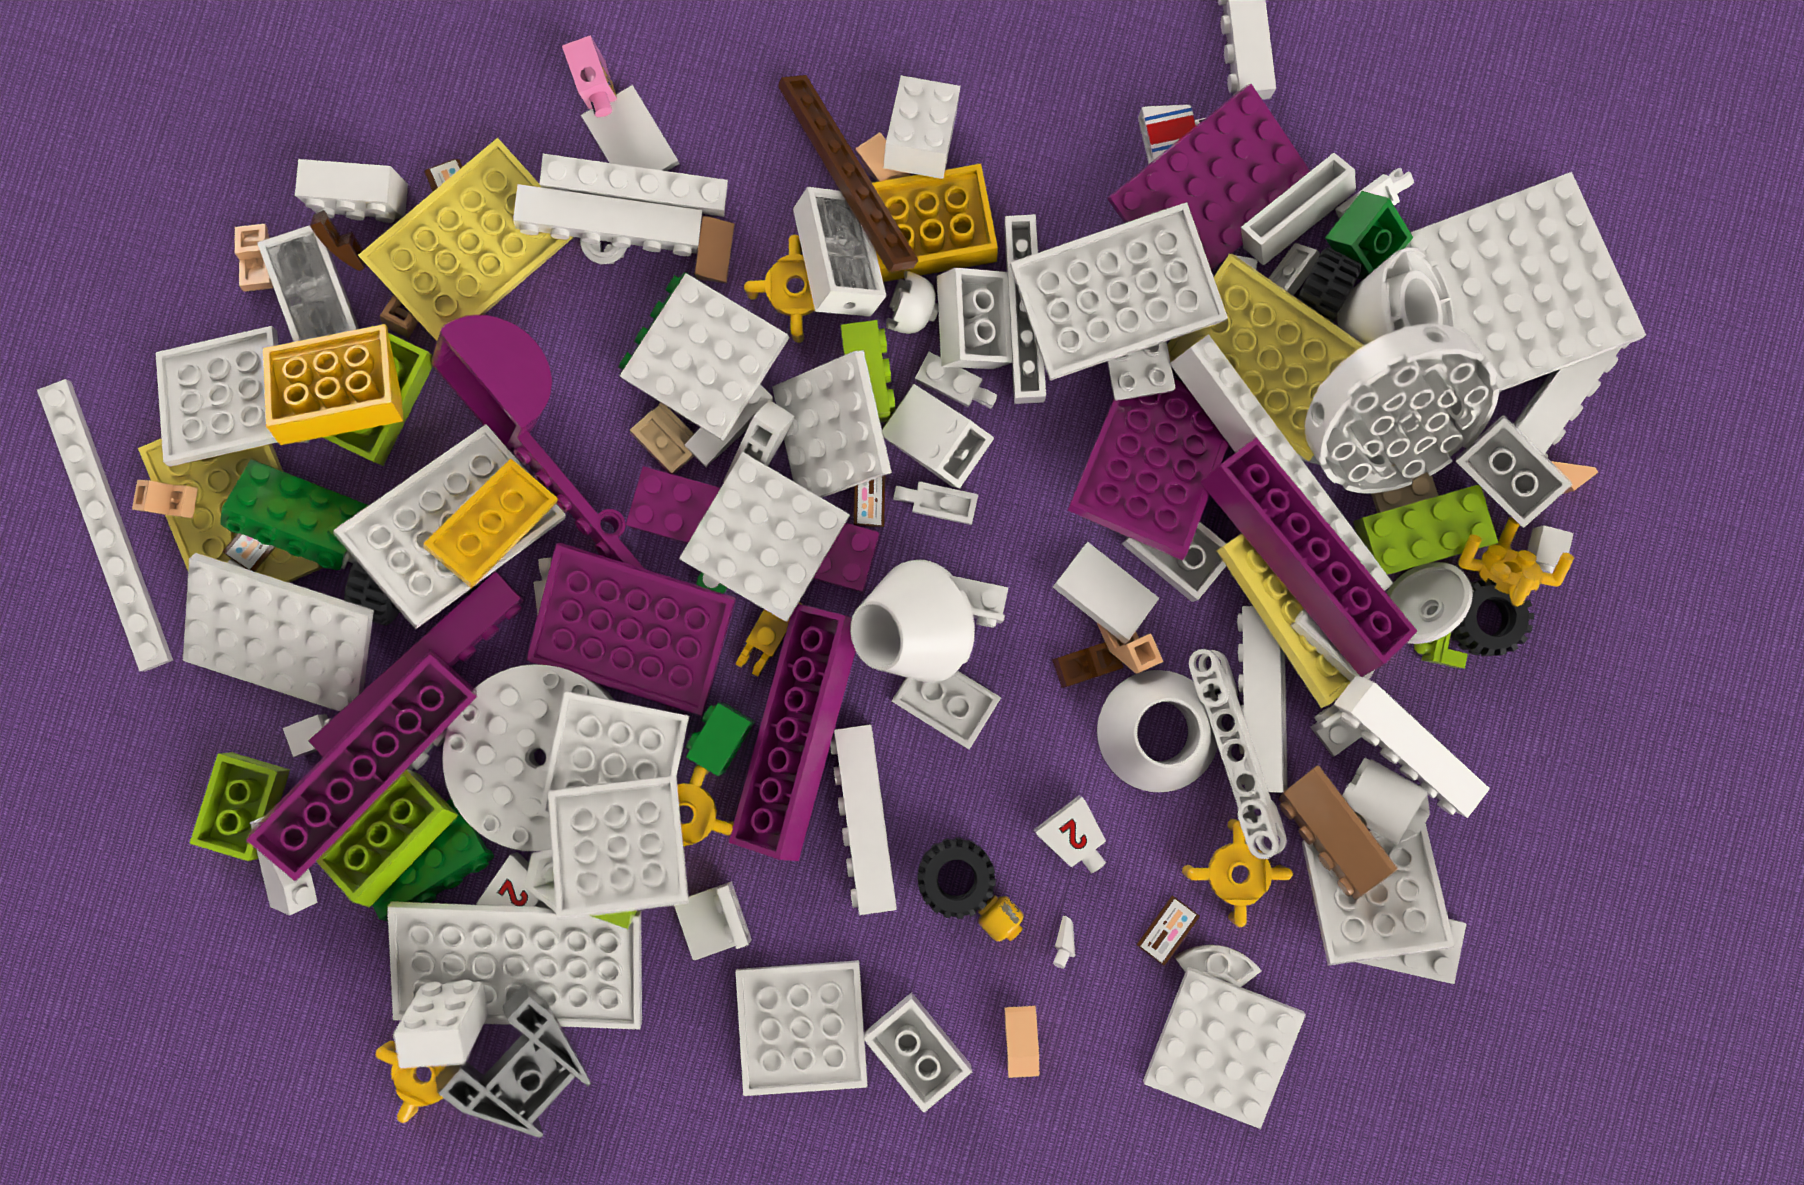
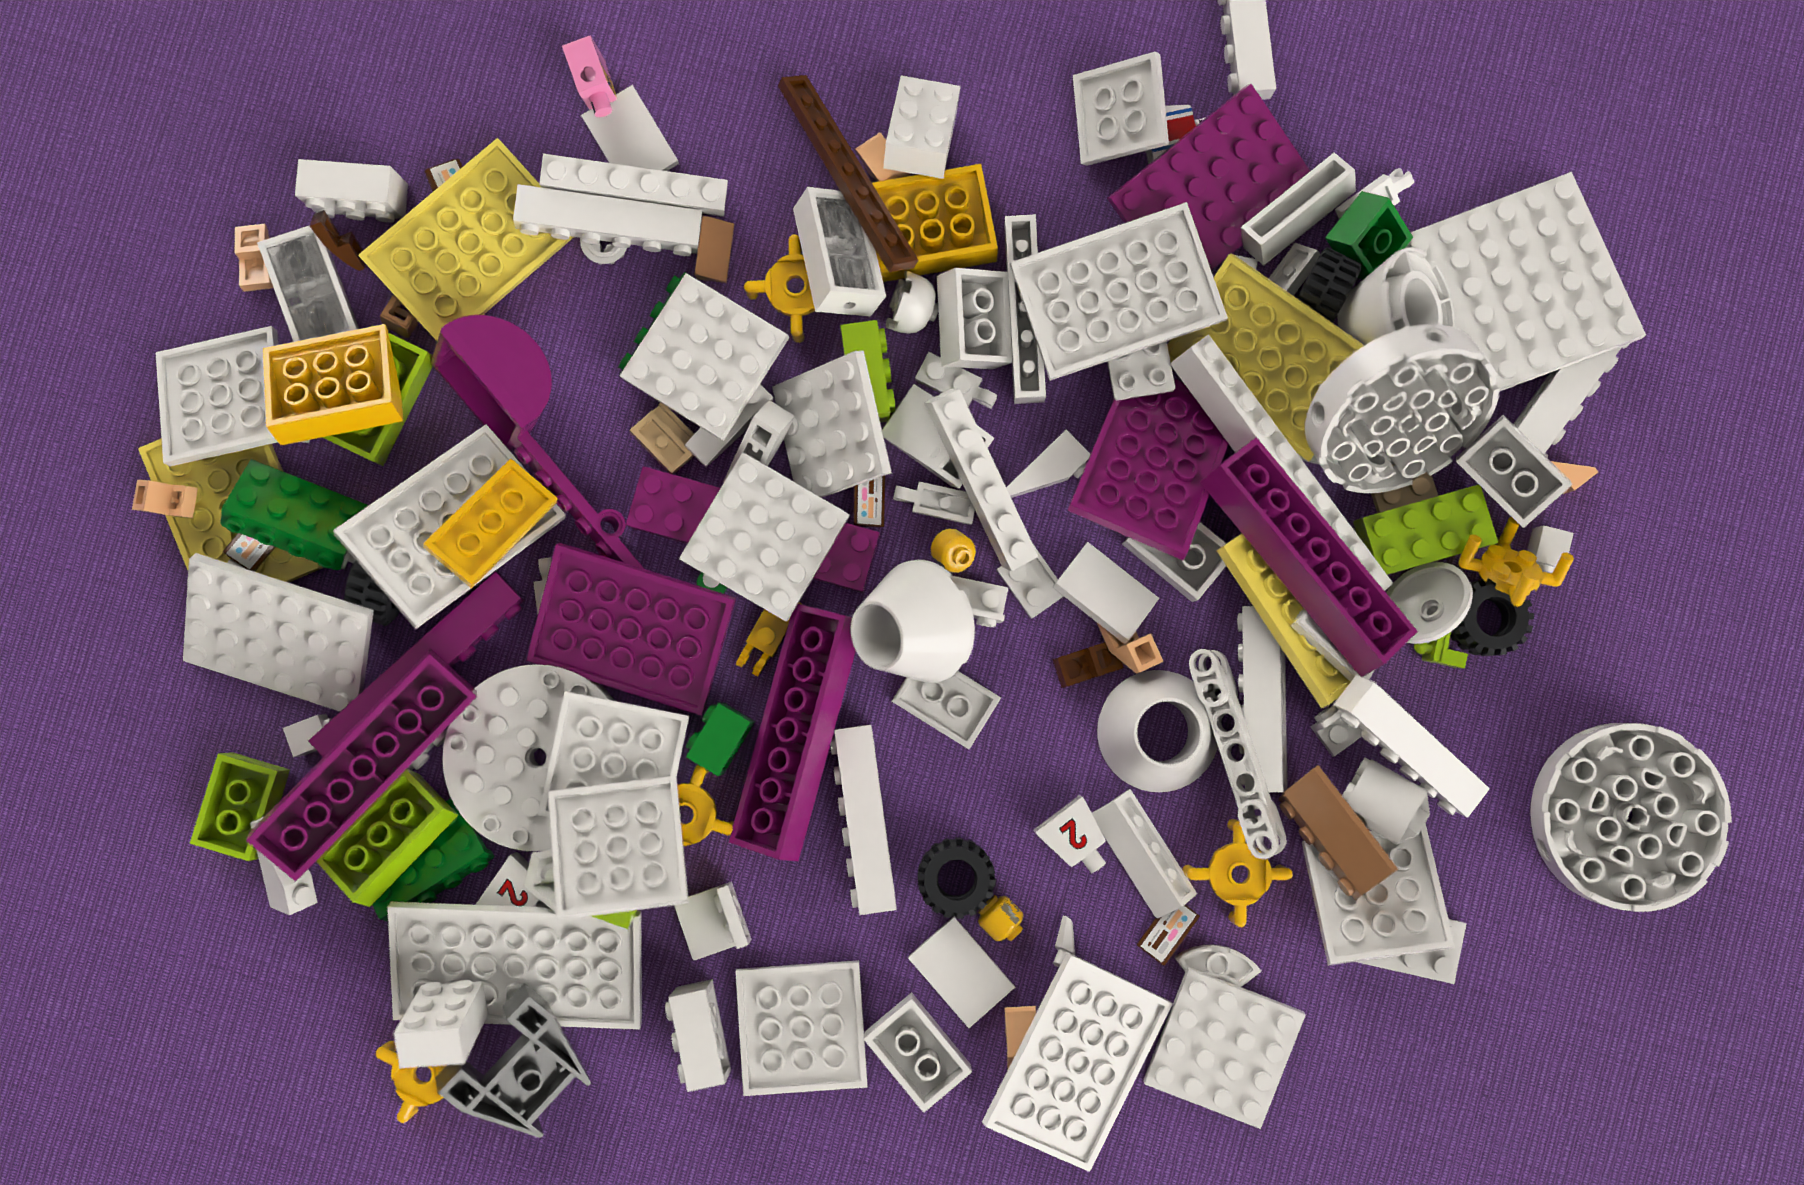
(105, 525): white plate -> none
(698, 1035): none -> white brick
(953, 550): none -> yellow head
(961, 972): none -> white tile
(981, 479): none -> white brick
(1032, 585): none -> white plate
(1052, 466): none -> white slope
(1077, 1062): none -> white plate
(1120, 109): none -> white plate
(1144, 854): none -> white panel
(1675, 825): none -> white brick

